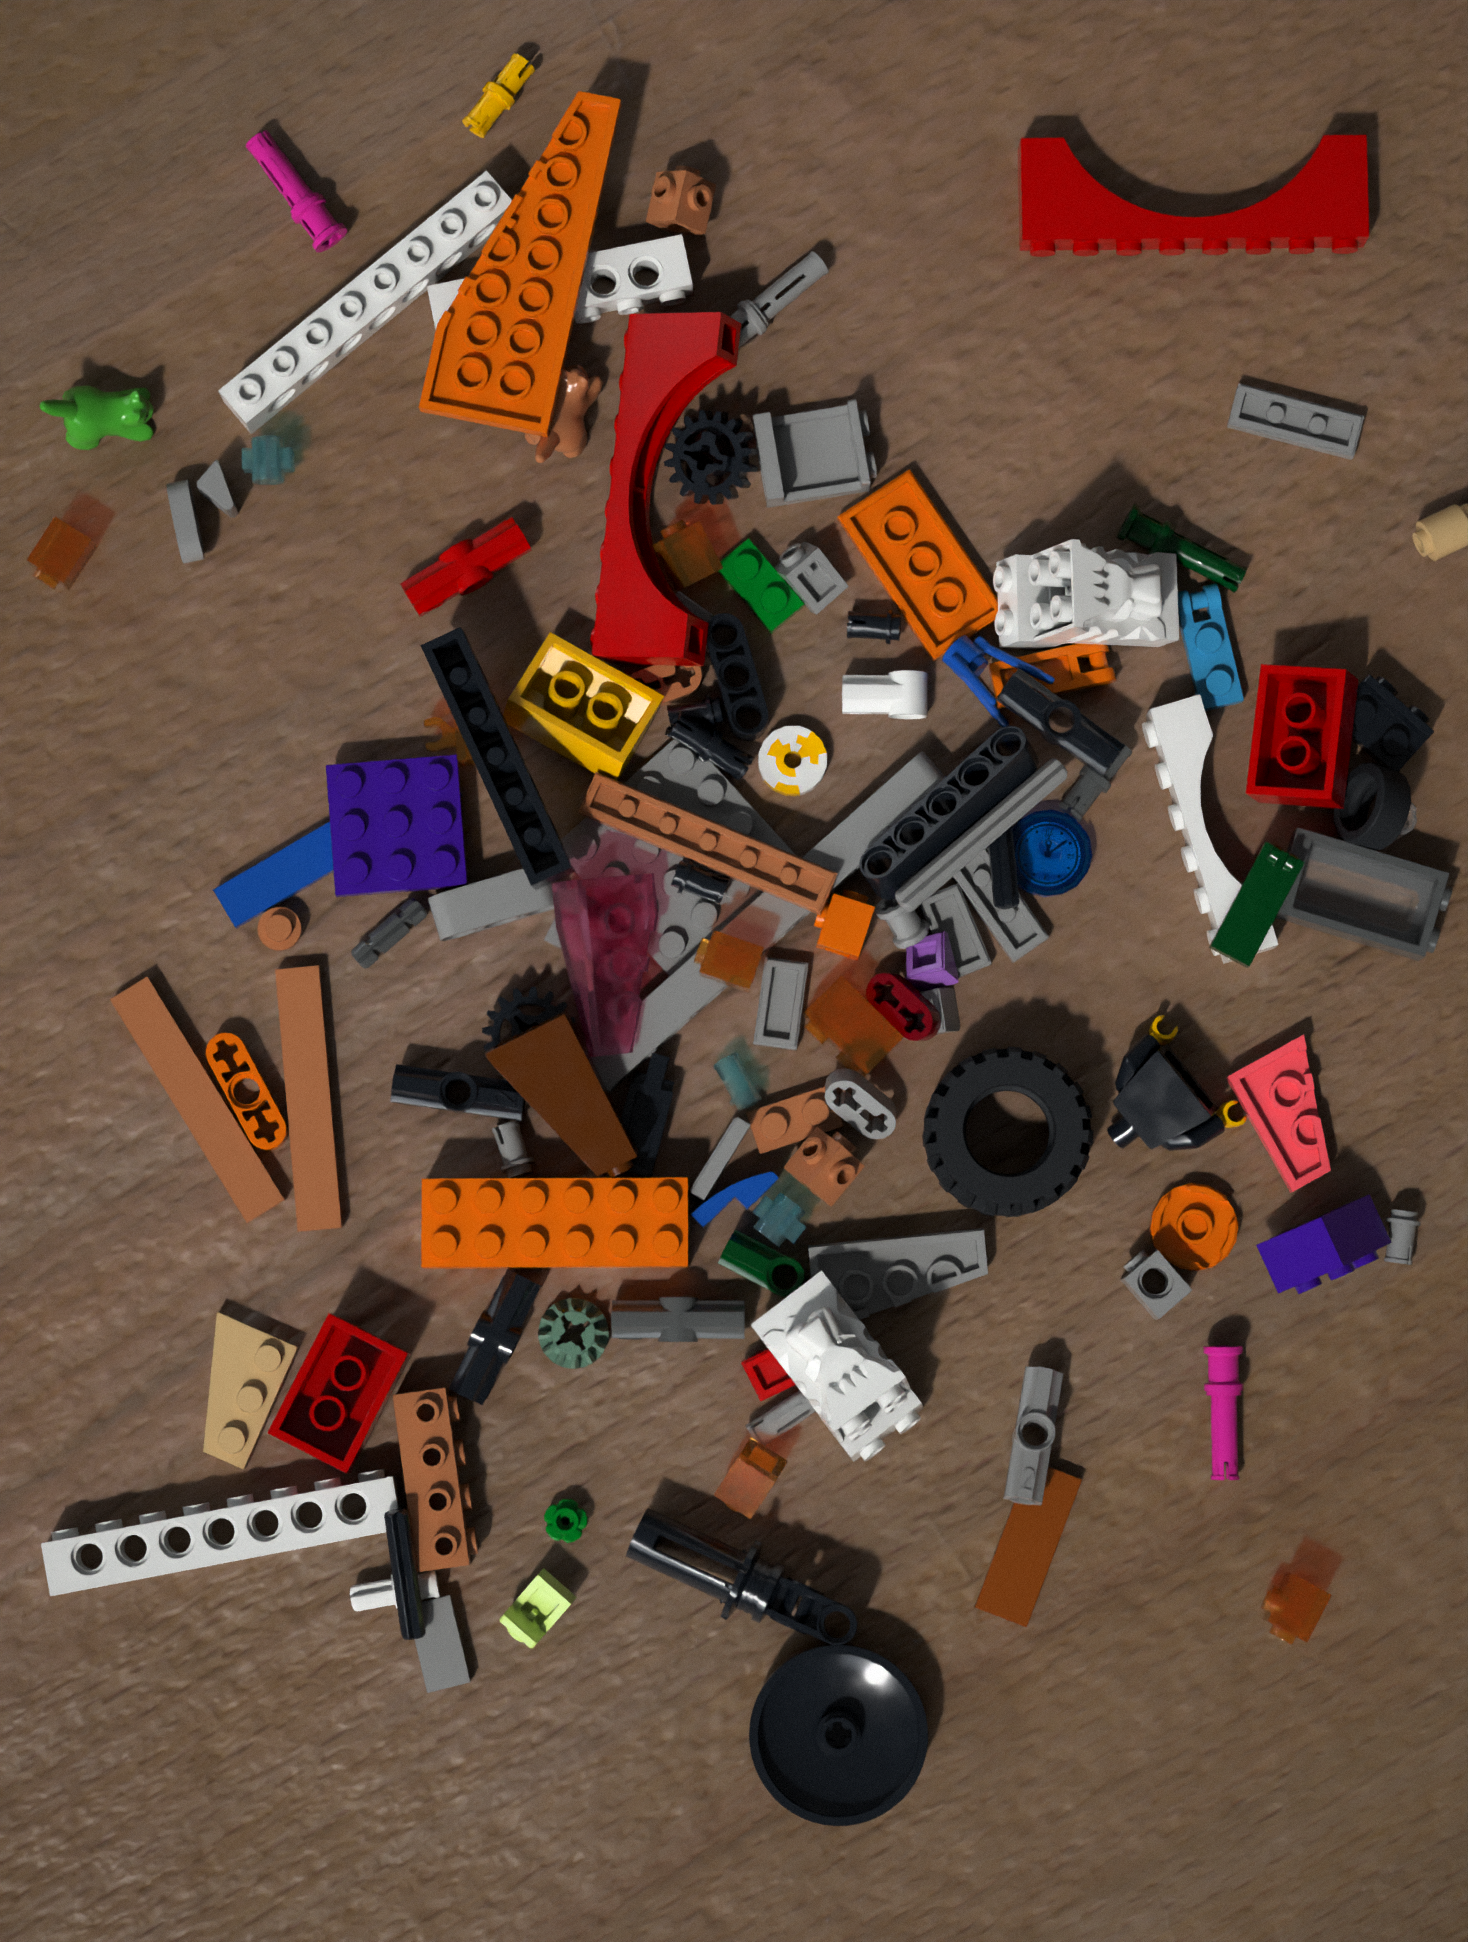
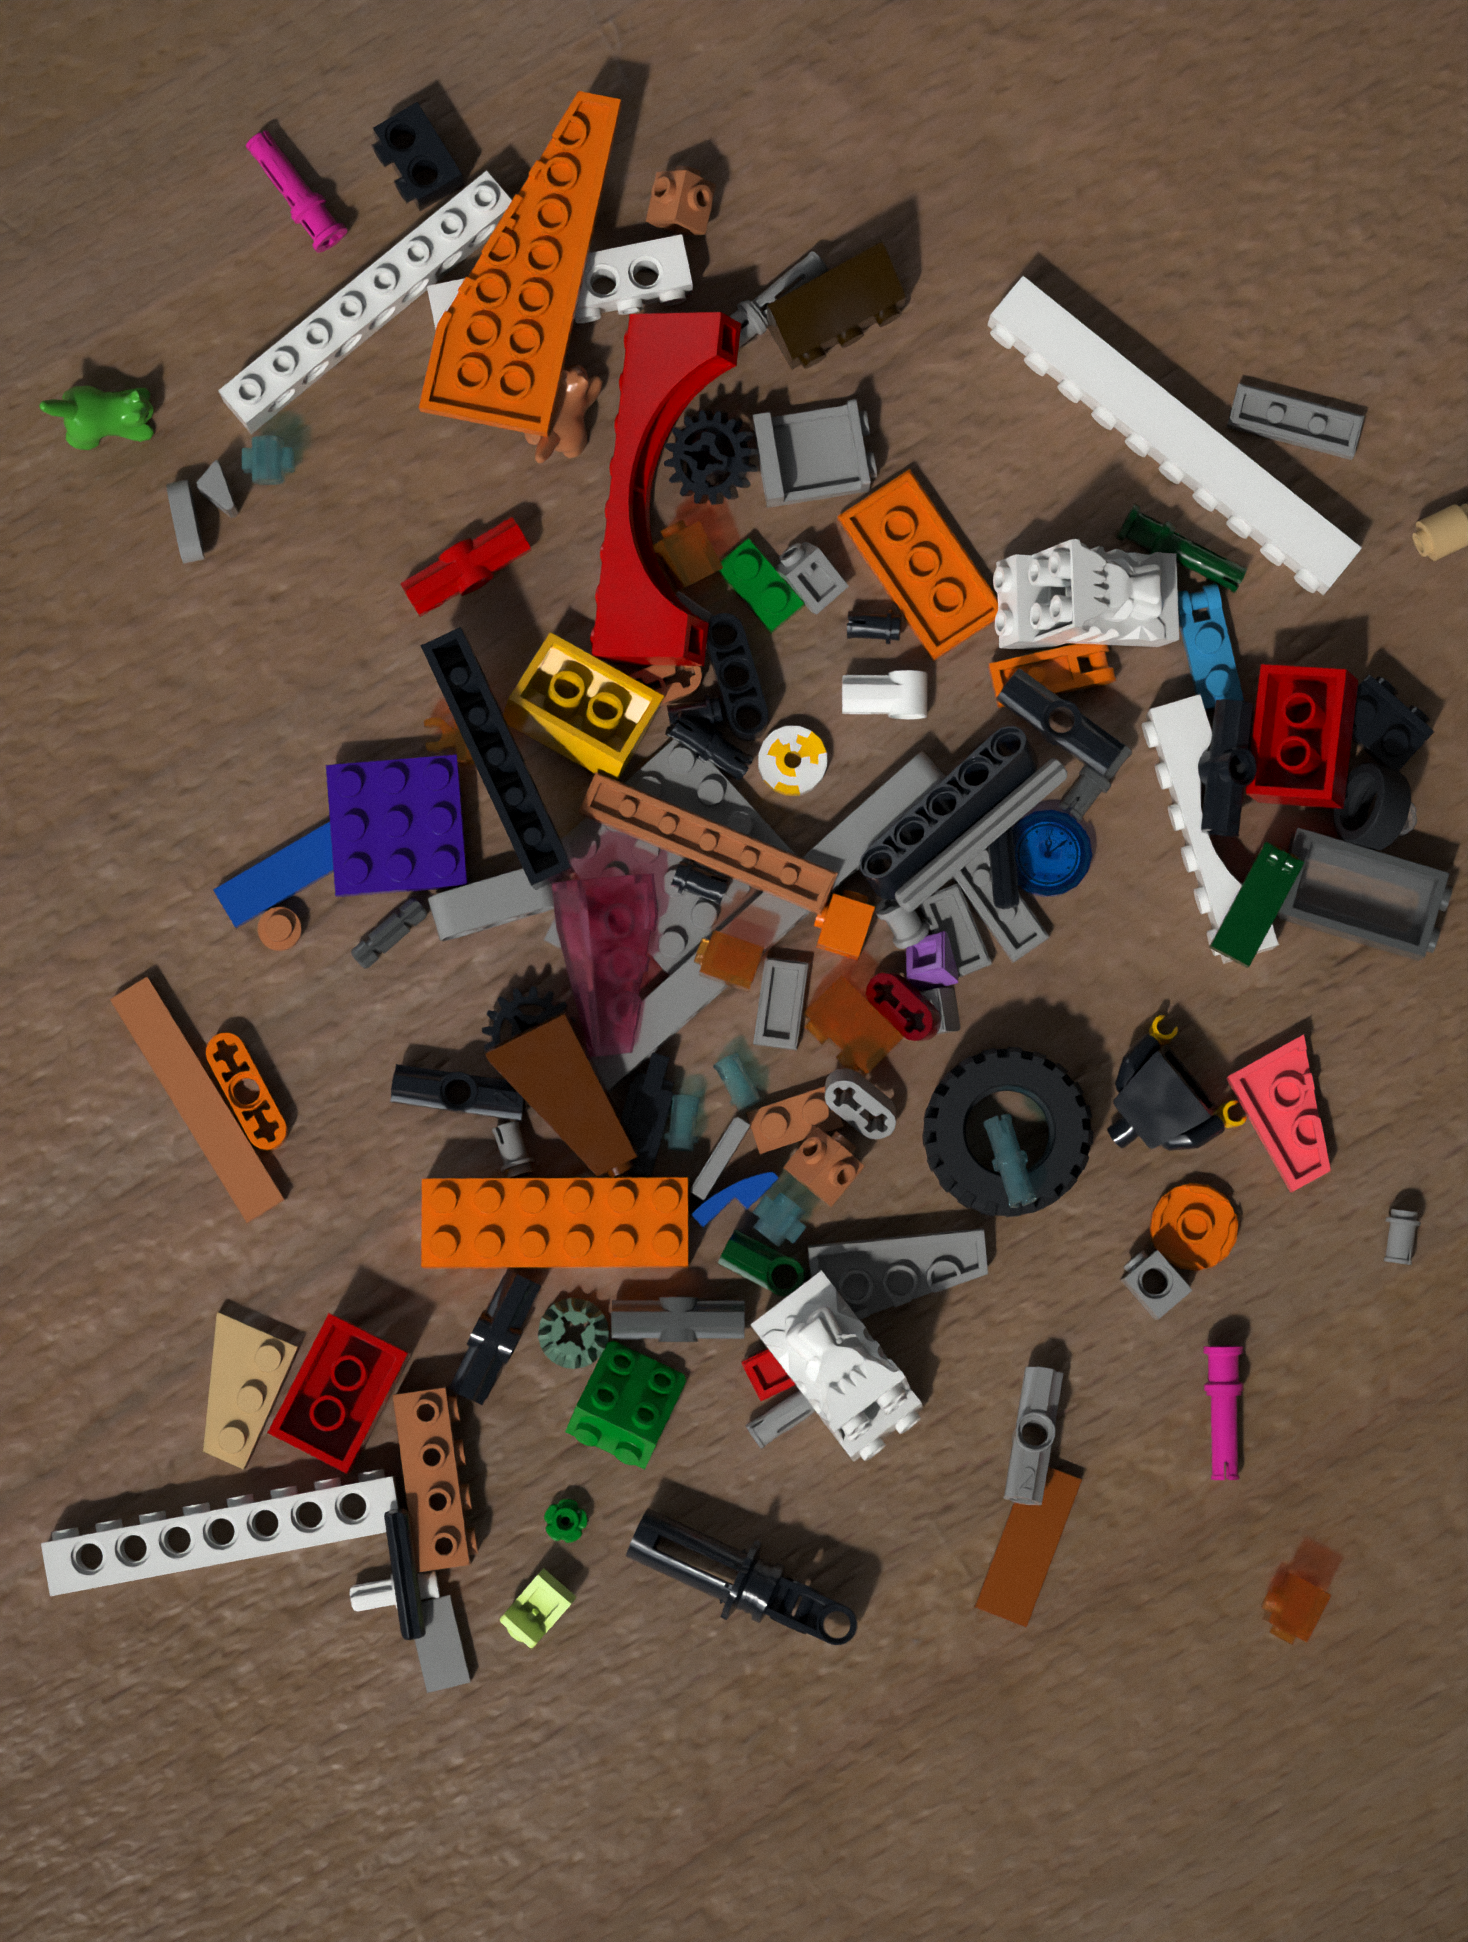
(60, 555): clear orange brick -> none
(308, 1098): nougat tile -> none
(424, 153): none -> black brick
(498, 95): yellow pin -> none
(626, 1404): none -> green bracket
(683, 1123): none -> clear light blue pin
(750, 1478): clear orange brick -> none
(836, 307): none -> dark brown slope
(838, 1735): black dish -> none
(968, 662): blue plant -> none
(1010, 1161): none -> clear light blue pin
(1072, 211): red arch -> none
(1172, 436): none -> white brick
(1227, 767): none -> black piece
(1327, 1244): dark purple brick -> none

